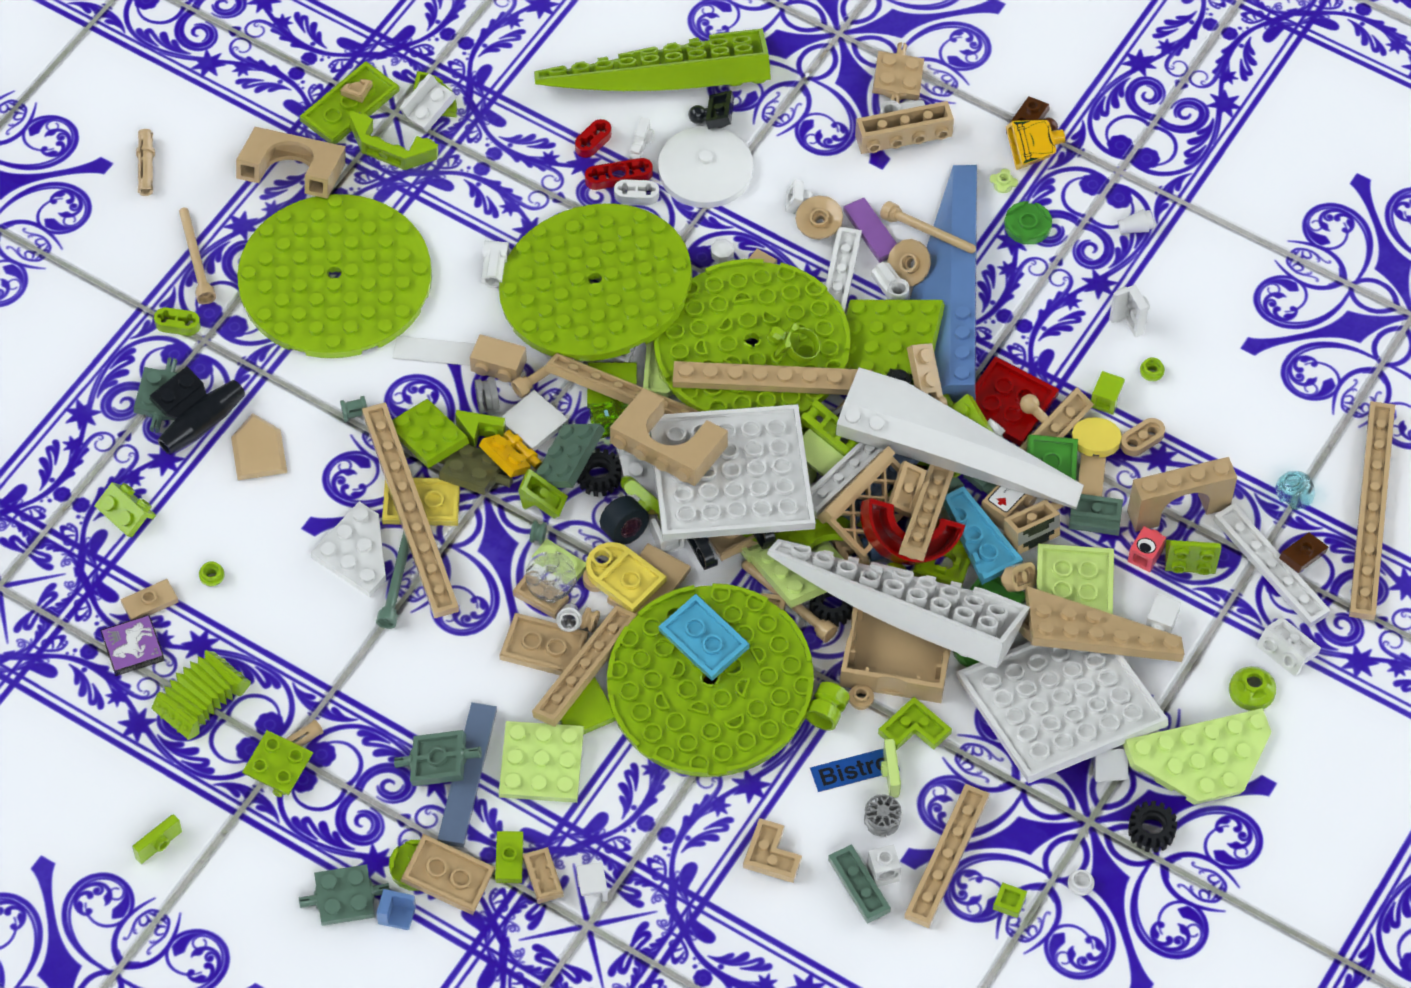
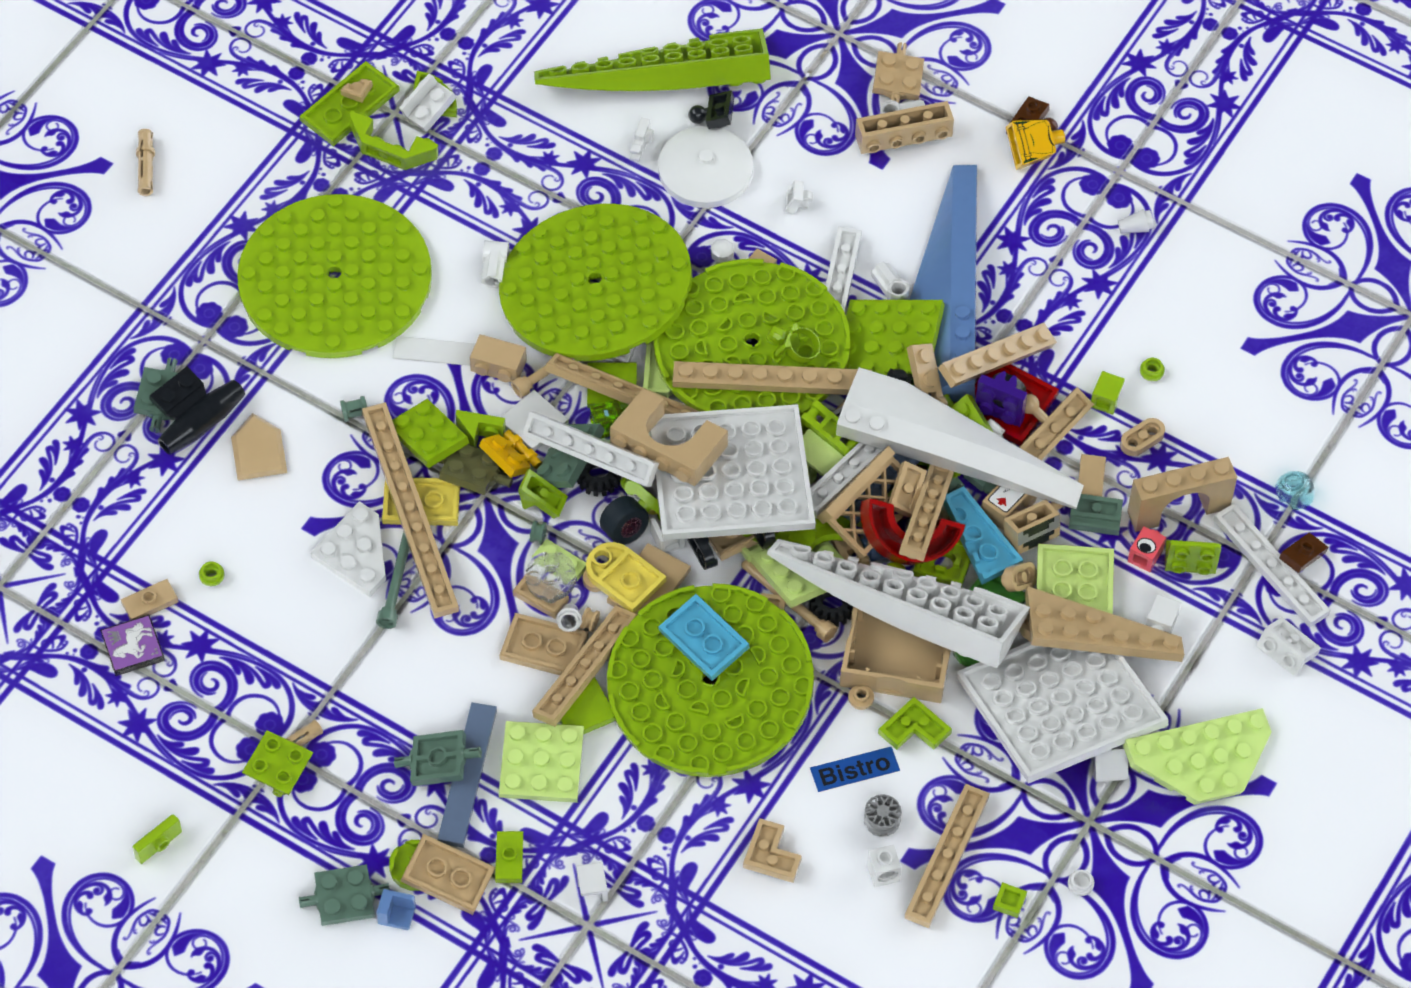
(124, 508): lime bracket -> none
(177, 321): lime beam -> none
(198, 692): lime piece -> none
(204, 291): tan piece -> none
(270, 146): tan arch -> none
(490, 395): light grey wheel -> none
(543, 875): tan plate -> none
(590, 136): red beam -> none
(590, 449): none -> white plate
(600, 170): red beam -> none
(636, 192): white beam -> none
(819, 208): tan dish -> none
(827, 707): lime wheel -> none
(859, 883): sand green plate -> none
(873, 230): medium lavender tile -> none
(890, 768): yellowish green plate -> none
(892, 213): tan piece -> none
(902, 256): tan dish -> none
(997, 355): none -> tan plate
(1002, 397): none -> dark purple piece
(1003, 186): yellowish green plate -> none
(1028, 222): bright green tile -> none
(1055, 451): bright green tile -> none
(1097, 437): light yellow tile -> none
(1132, 307): white bracket -> none
(1148, 839): black tyre -> none
(1252, 697): lime piece -> none
(1372, 511): tan plate -> none

